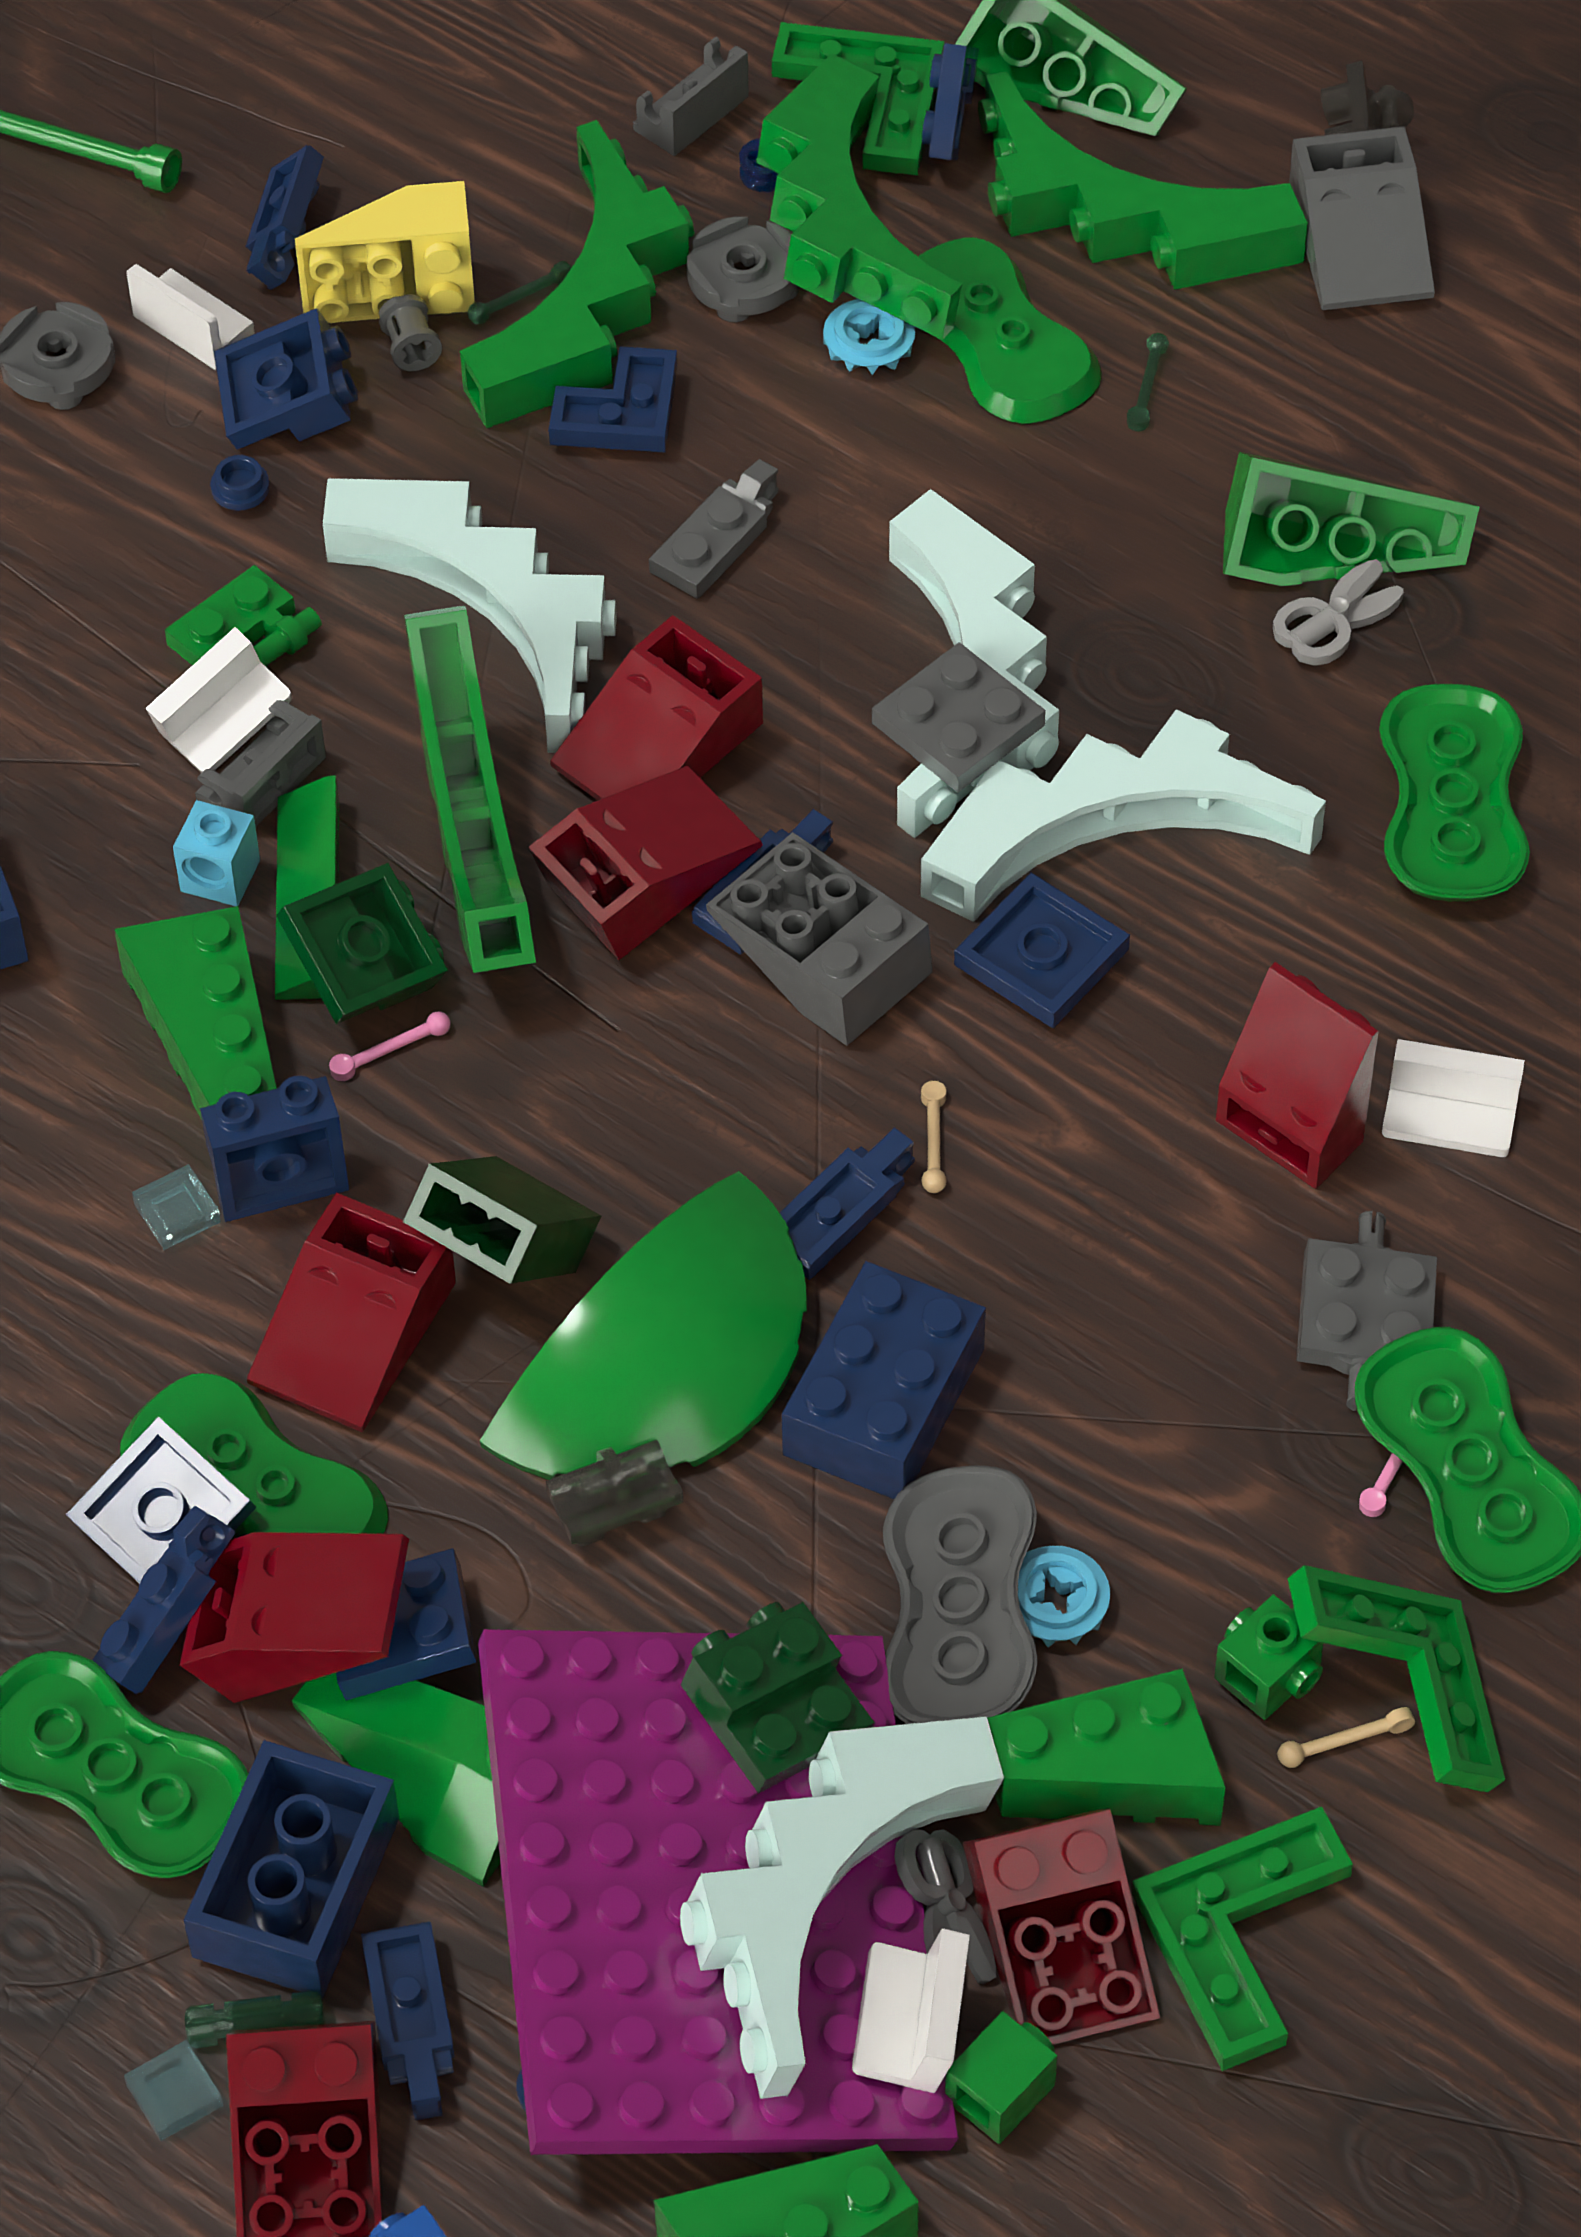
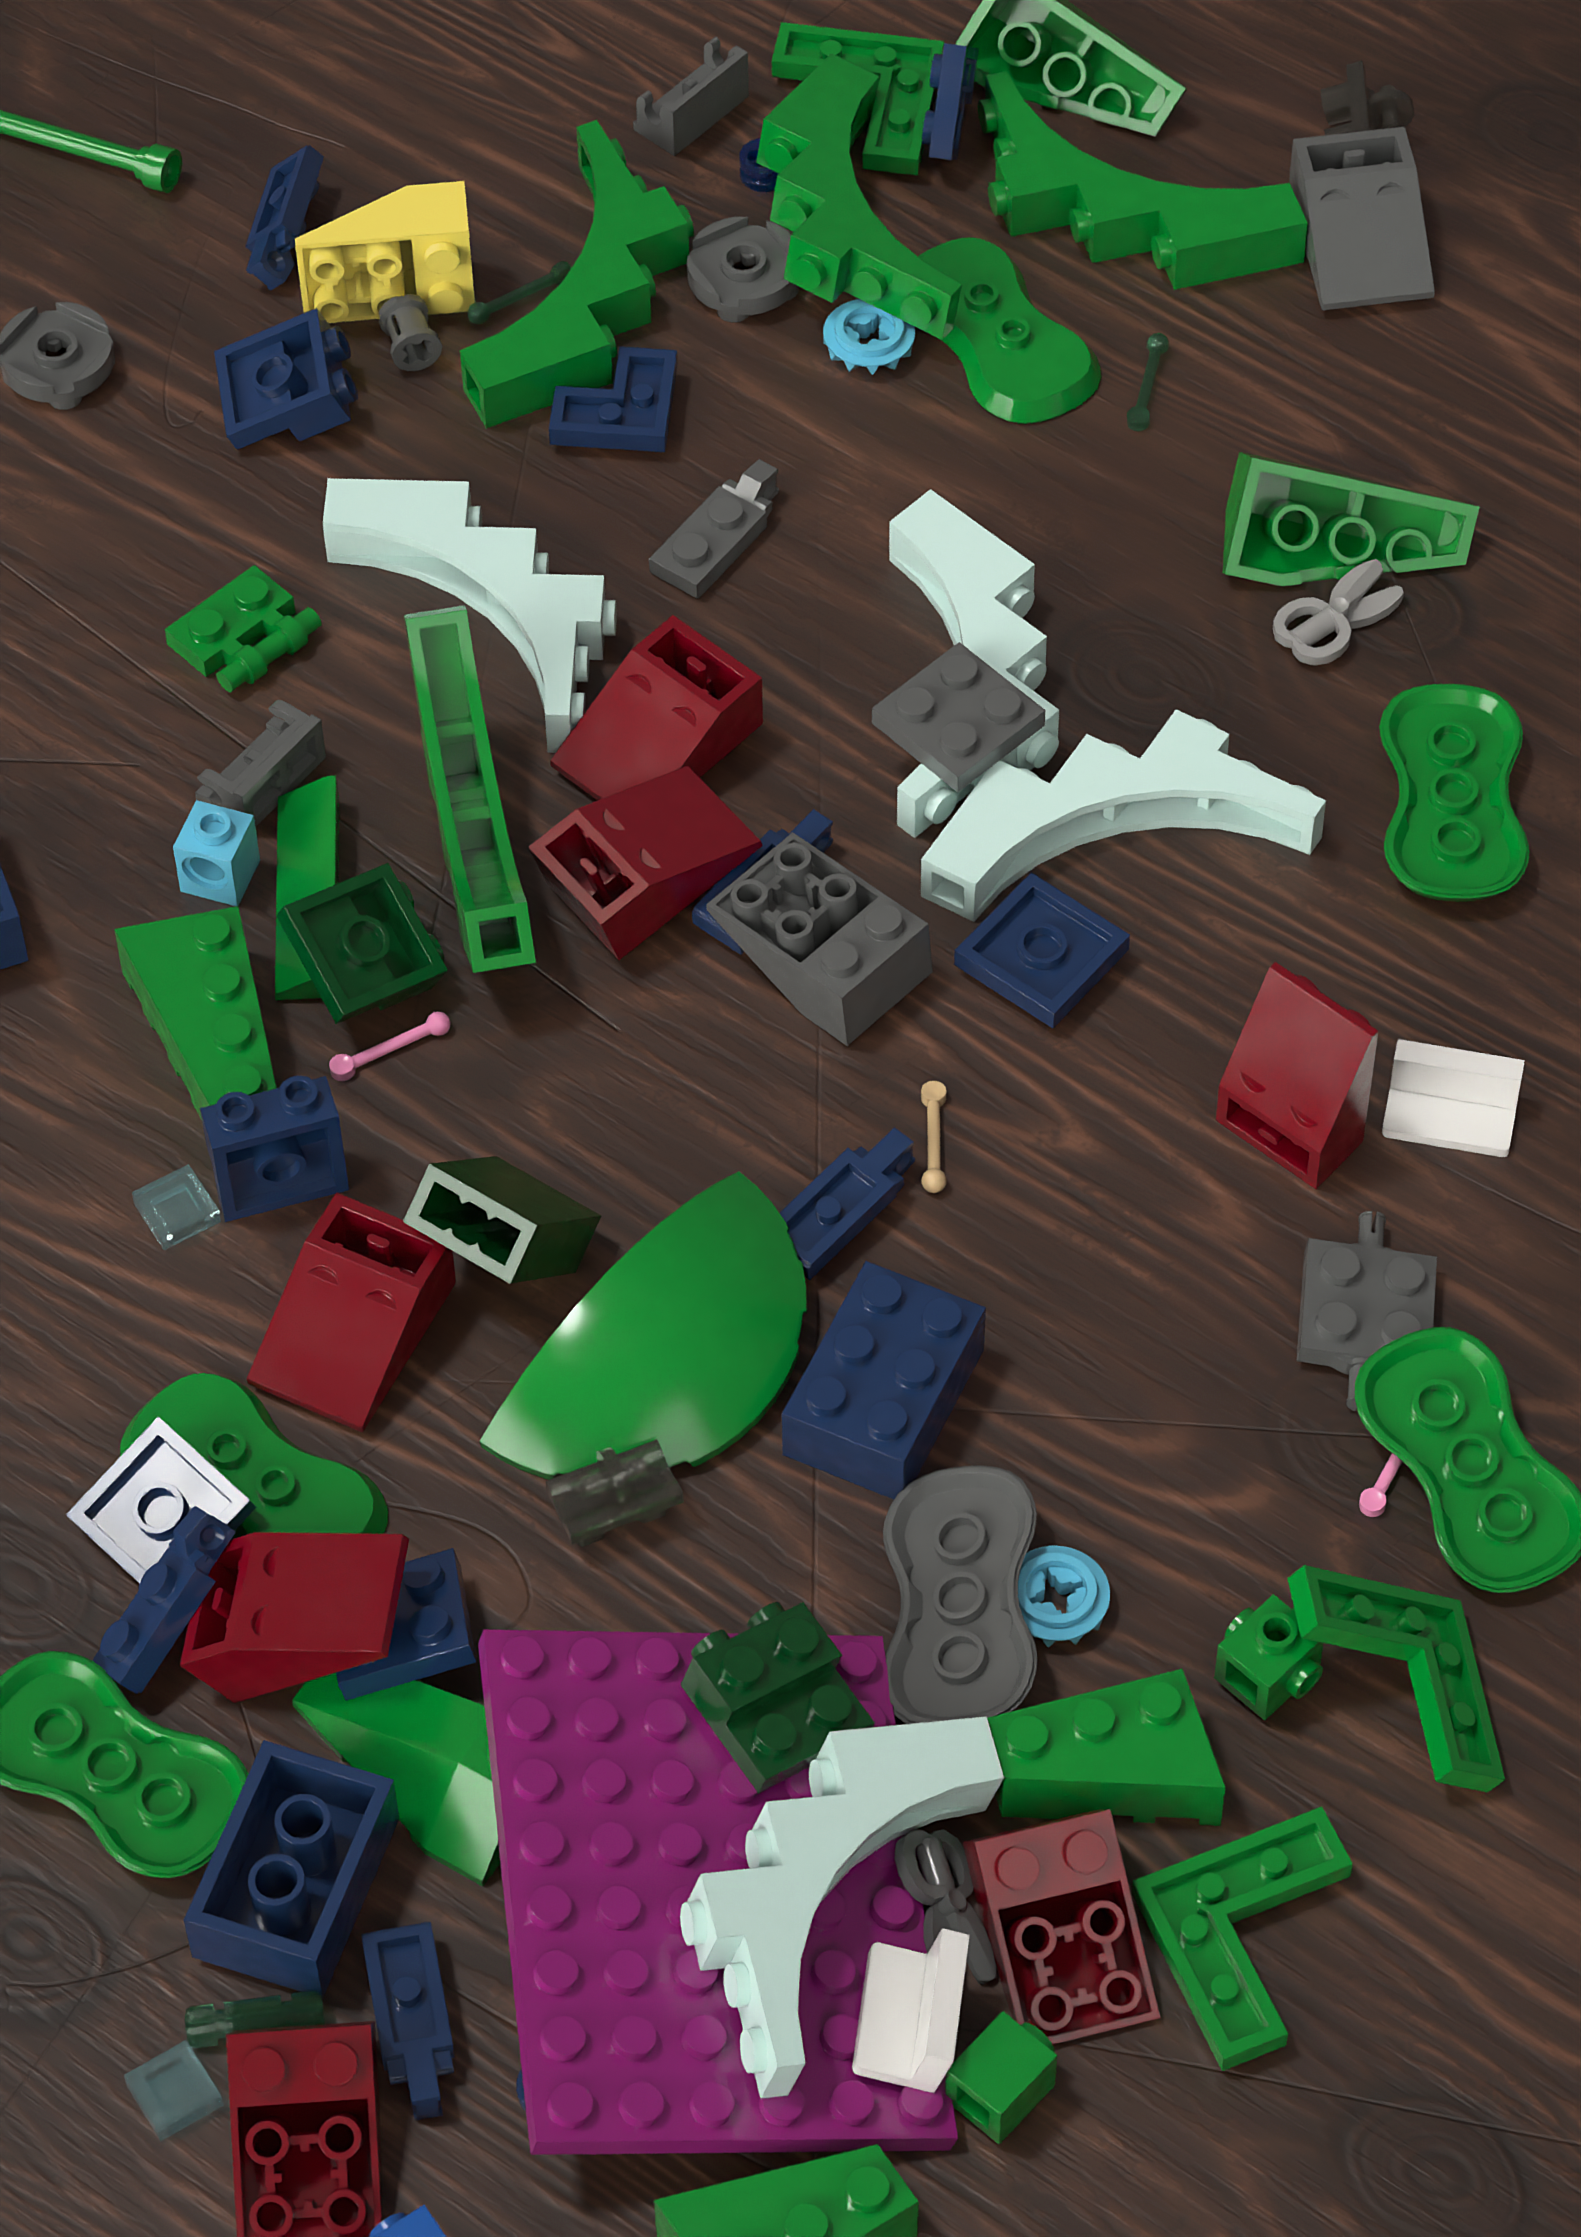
(185, 313): white panel -> none
(218, 703): white panel -> none
(239, 483): dark blue plate -> none
(1397, 1721): tan hinge -> none

